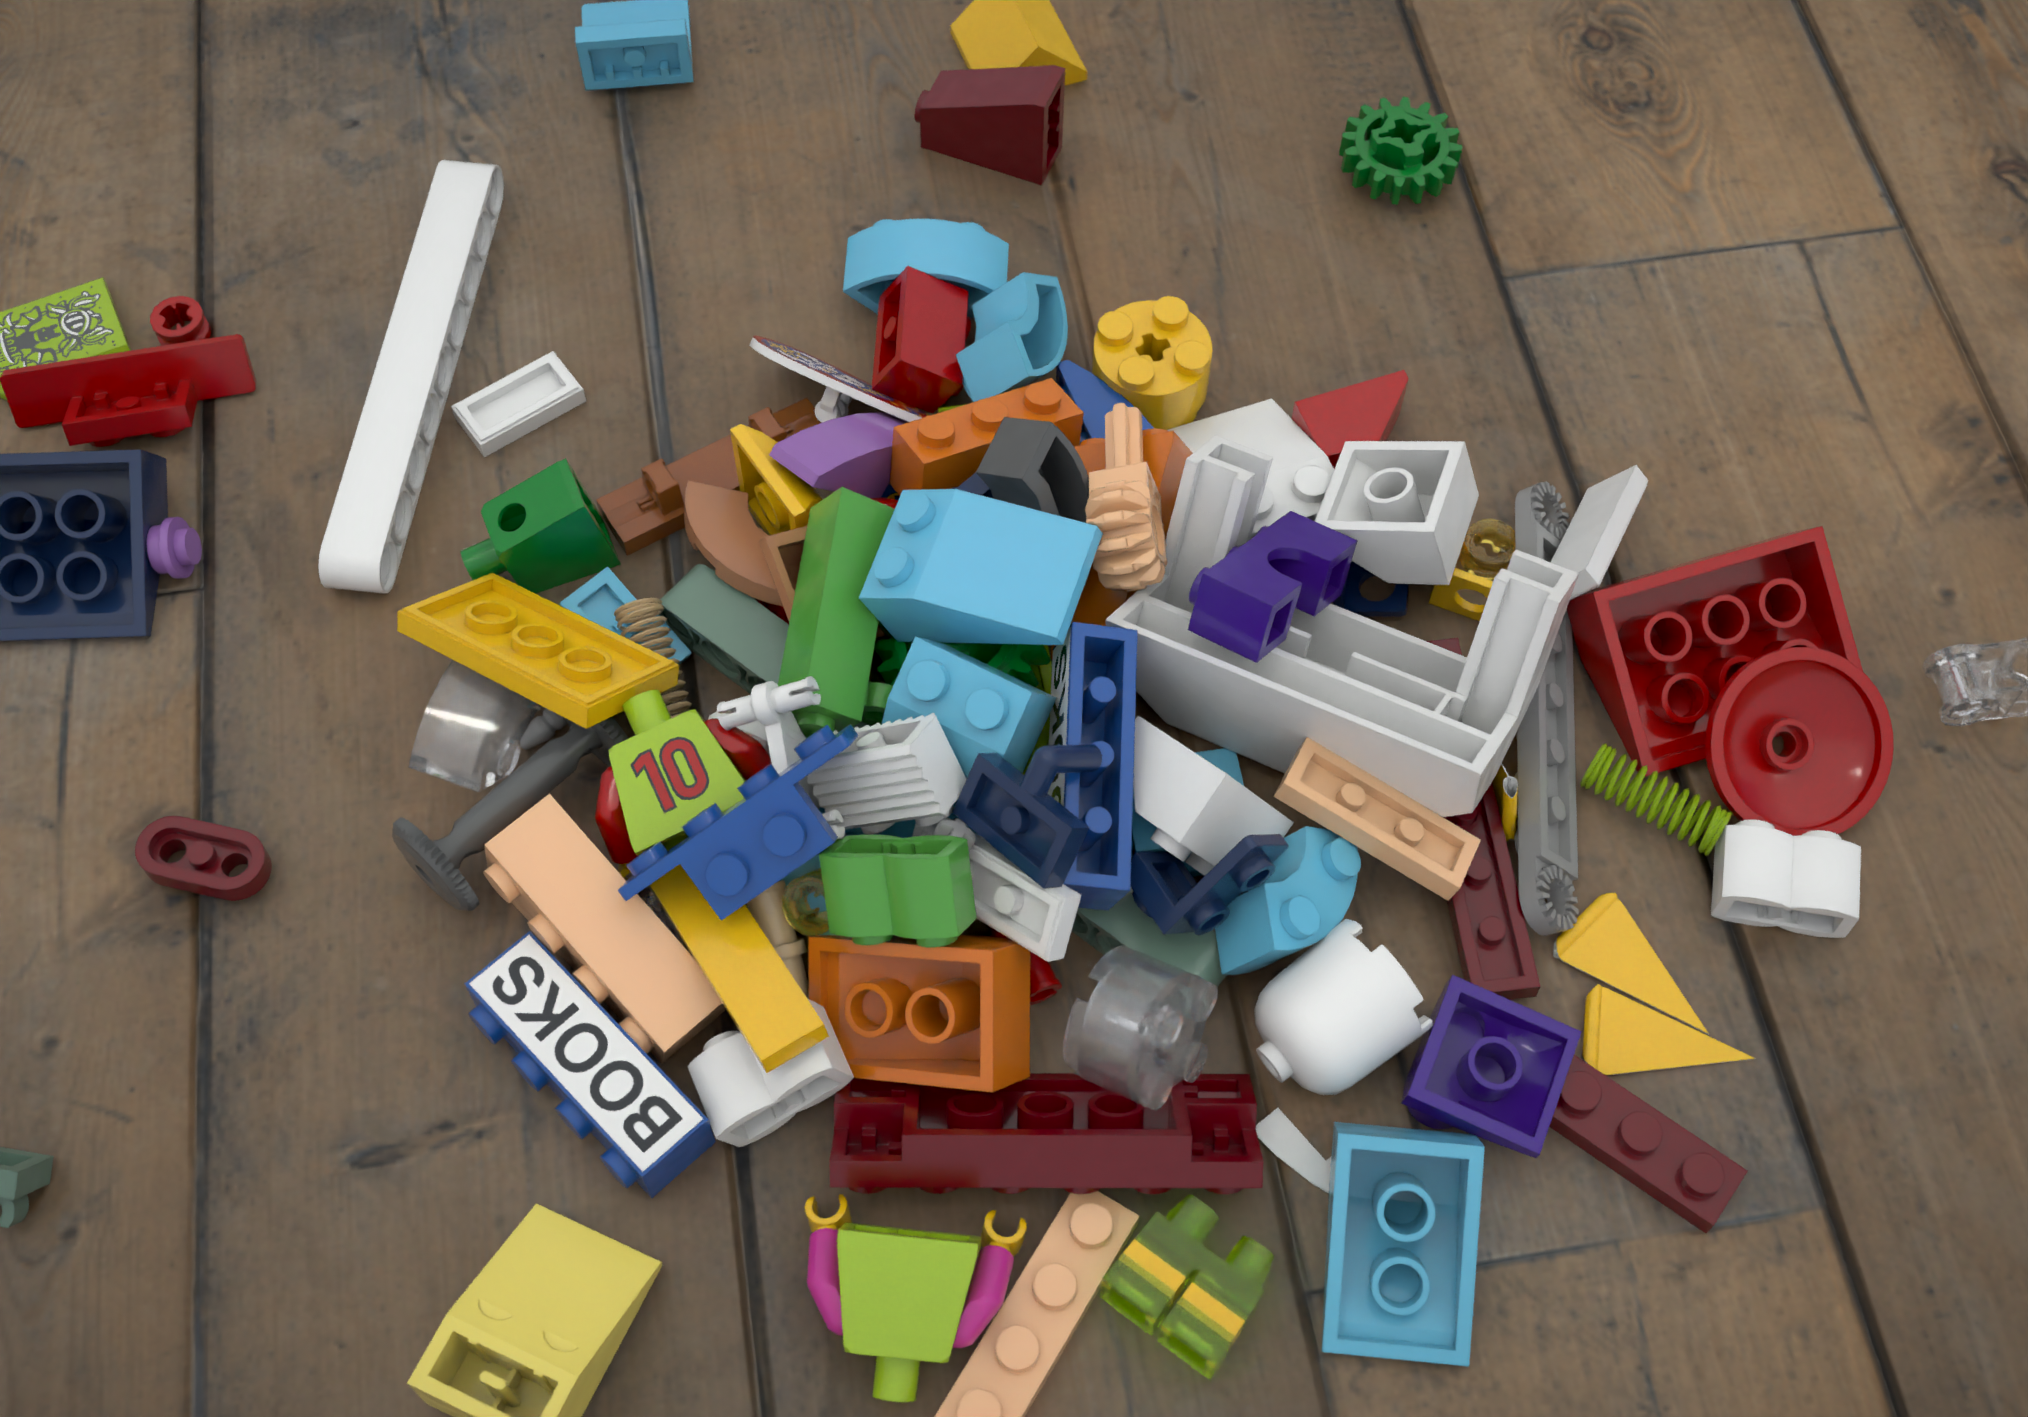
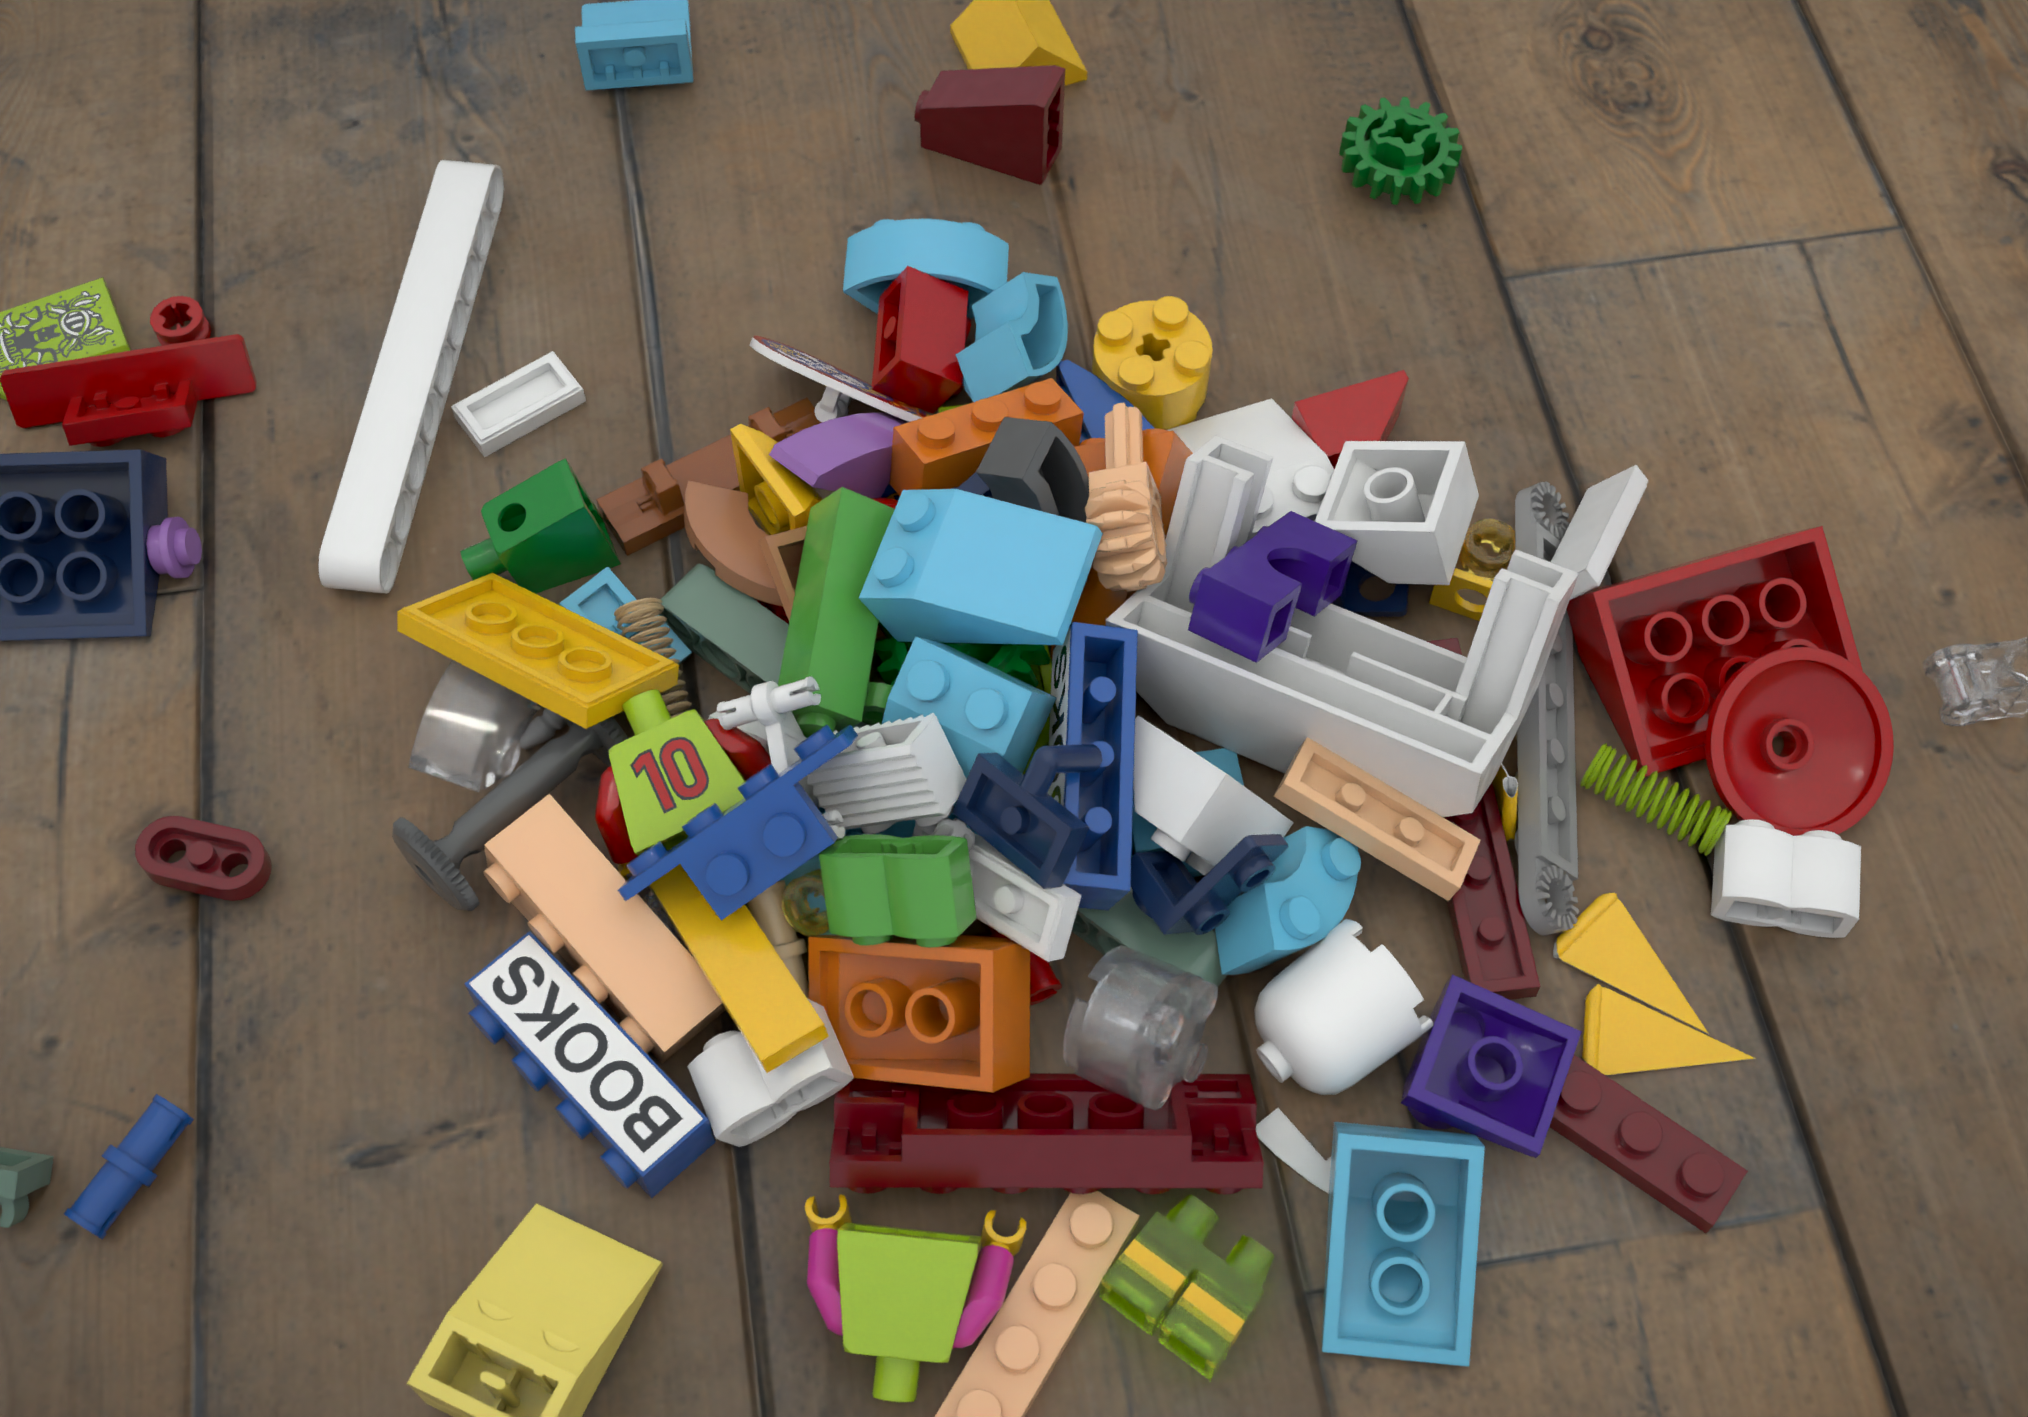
(129, 1166): none -> blue pin

